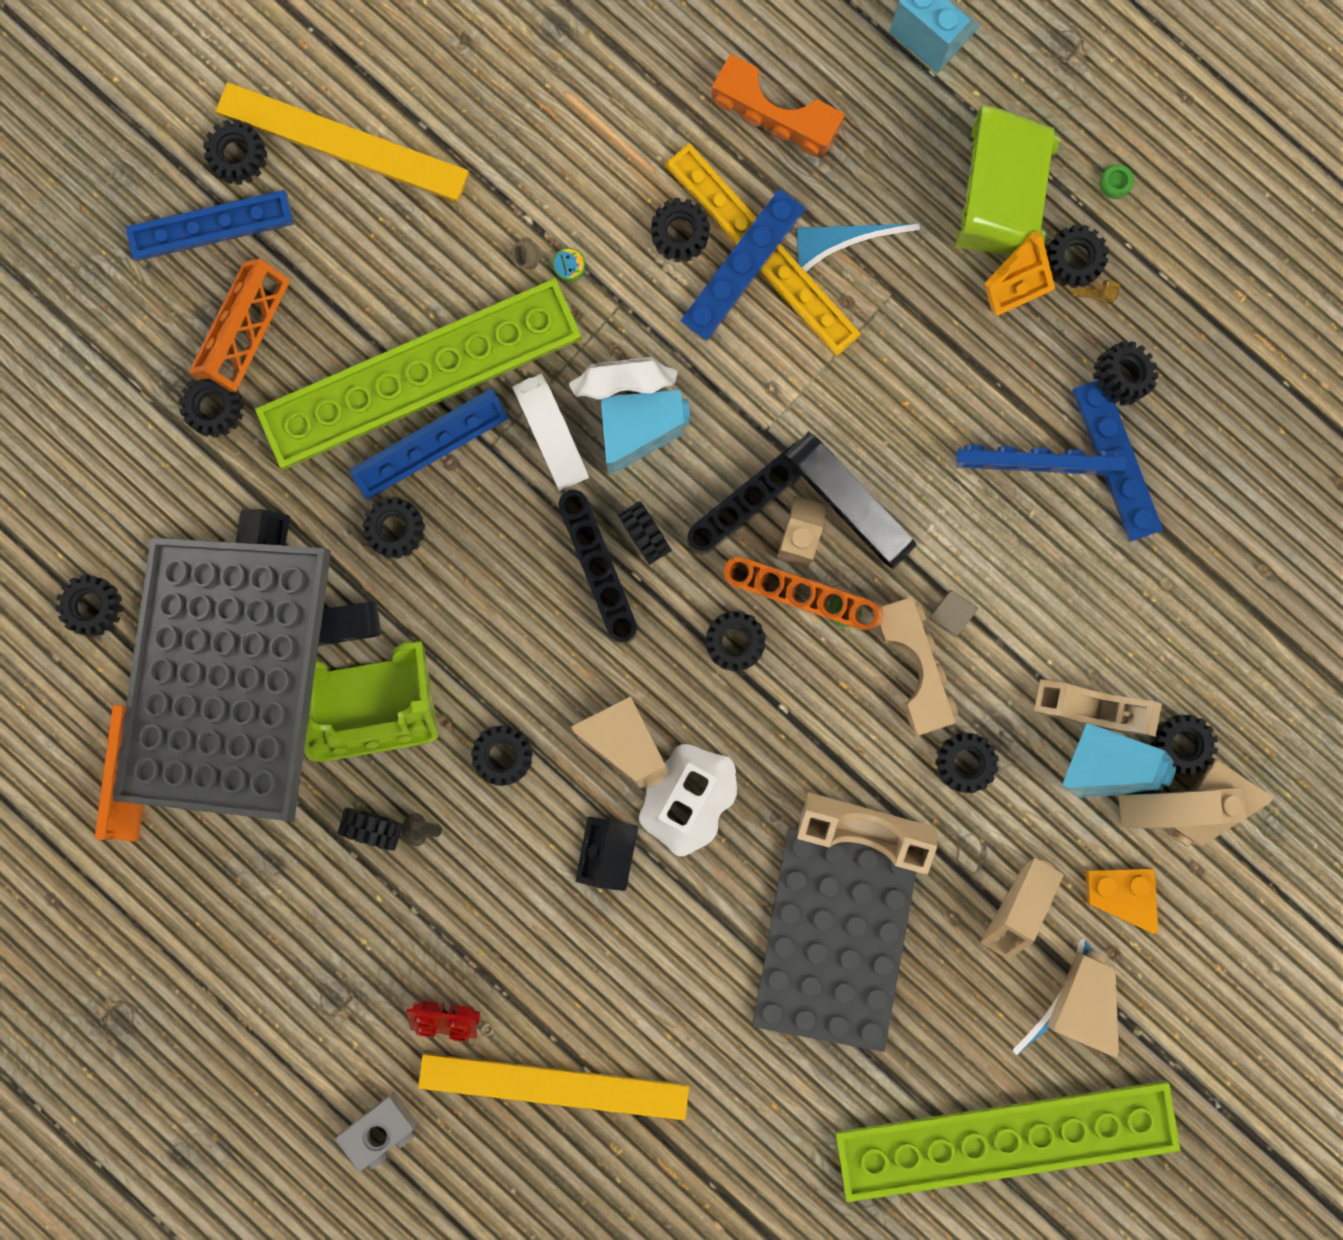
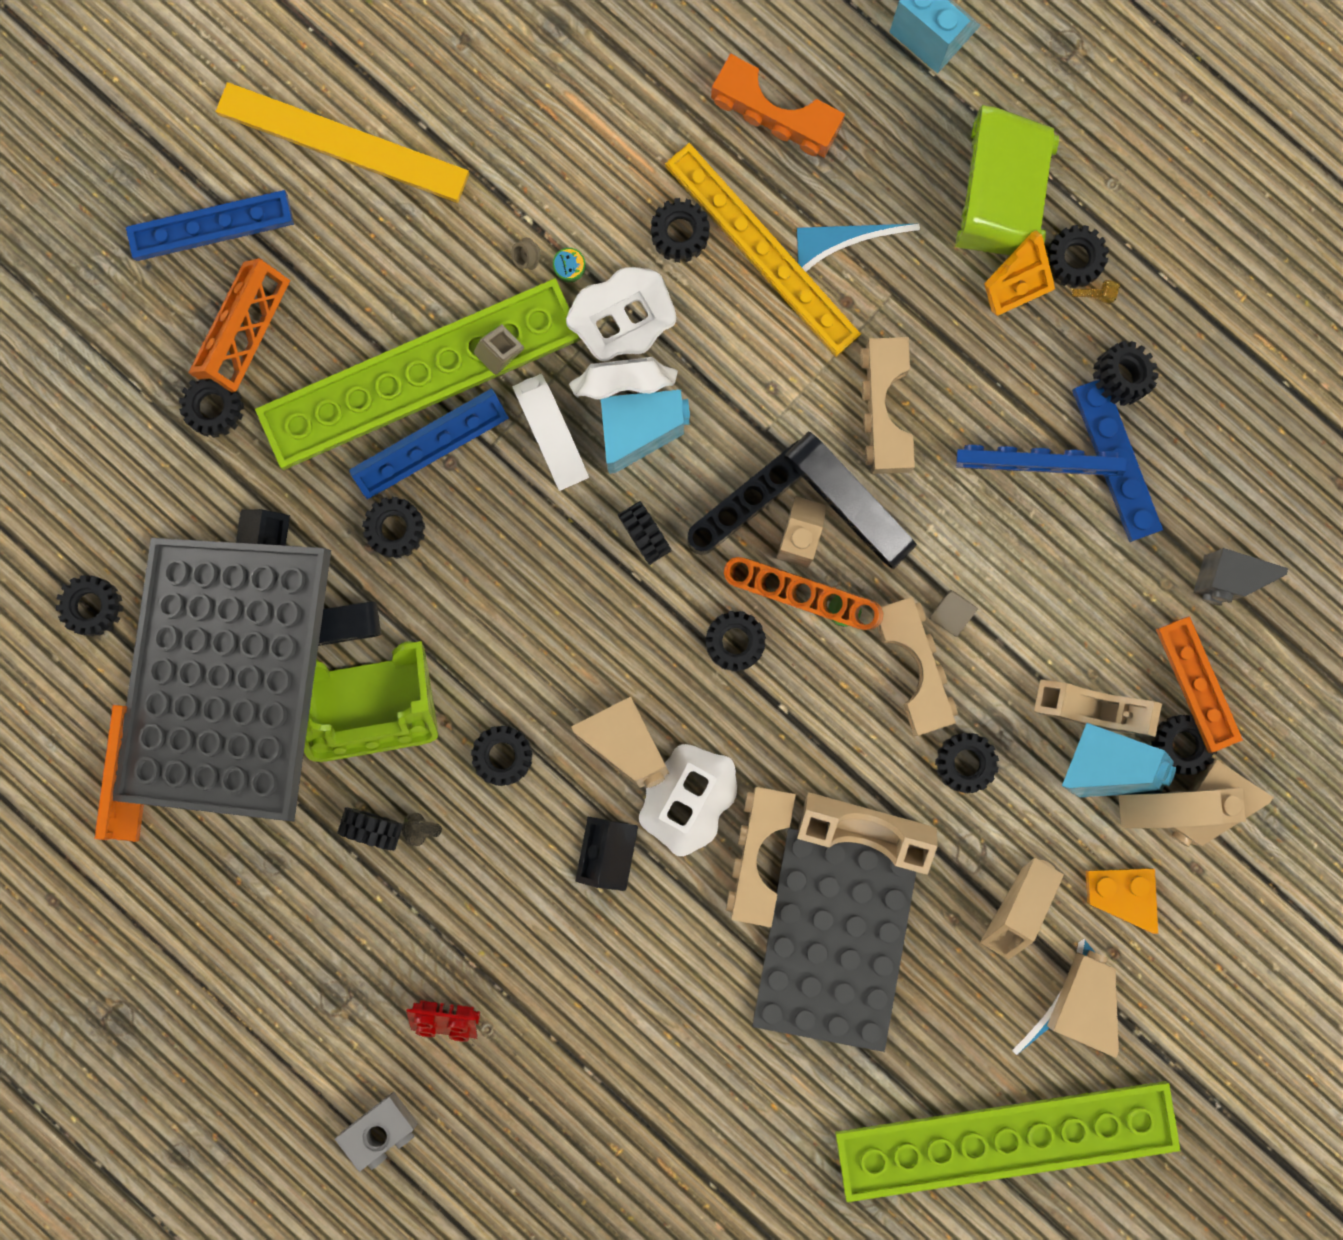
(226, 135): black tyre -> none
(498, 349): none -> dark tan slope
(553, 1086): yellow tile -> none
(591, 552): black beam -> none
(610, 299): none -> white piece
(743, 264): blue plate -> none
(753, 899): none -> tan arch
(890, 447): none -> tan arch
(1116, 181): bright green tile -> none
(1199, 684): none -> orange fence
(1232, 575): none -> dark grey slope

